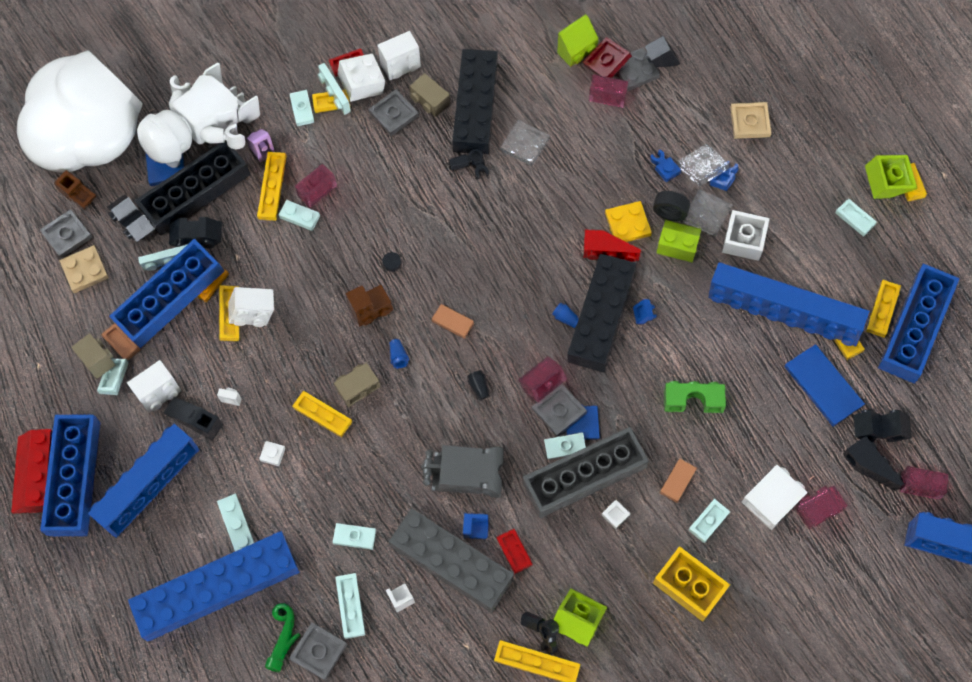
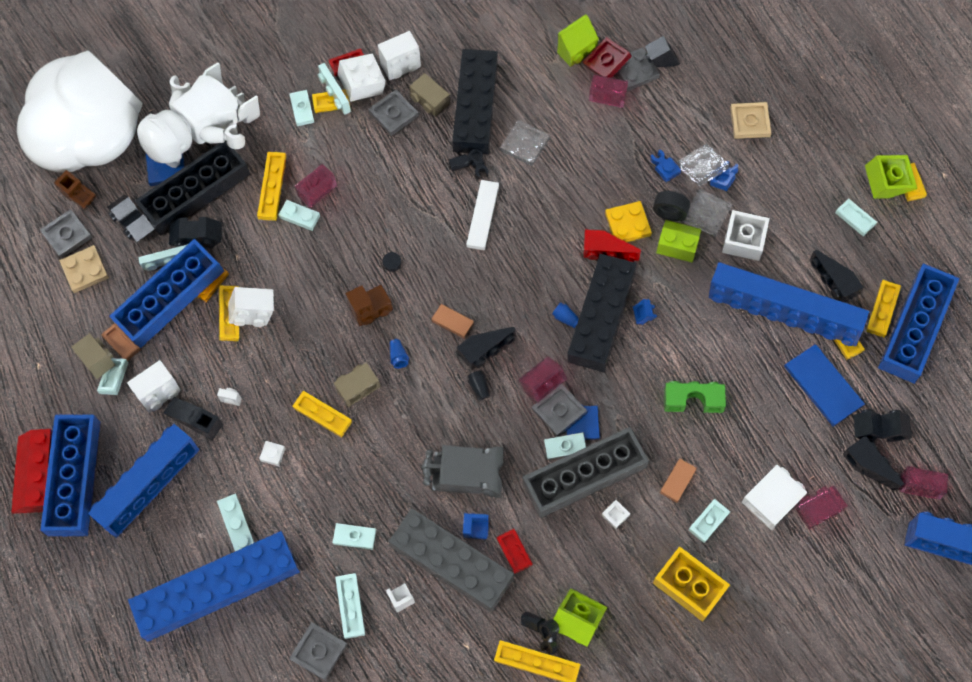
(260, 144): lavender slope -> none
(285, 640): green plant -> none
(481, 346): none -> black slope
(482, 215): none -> white tile
(839, 279): none -> black slope

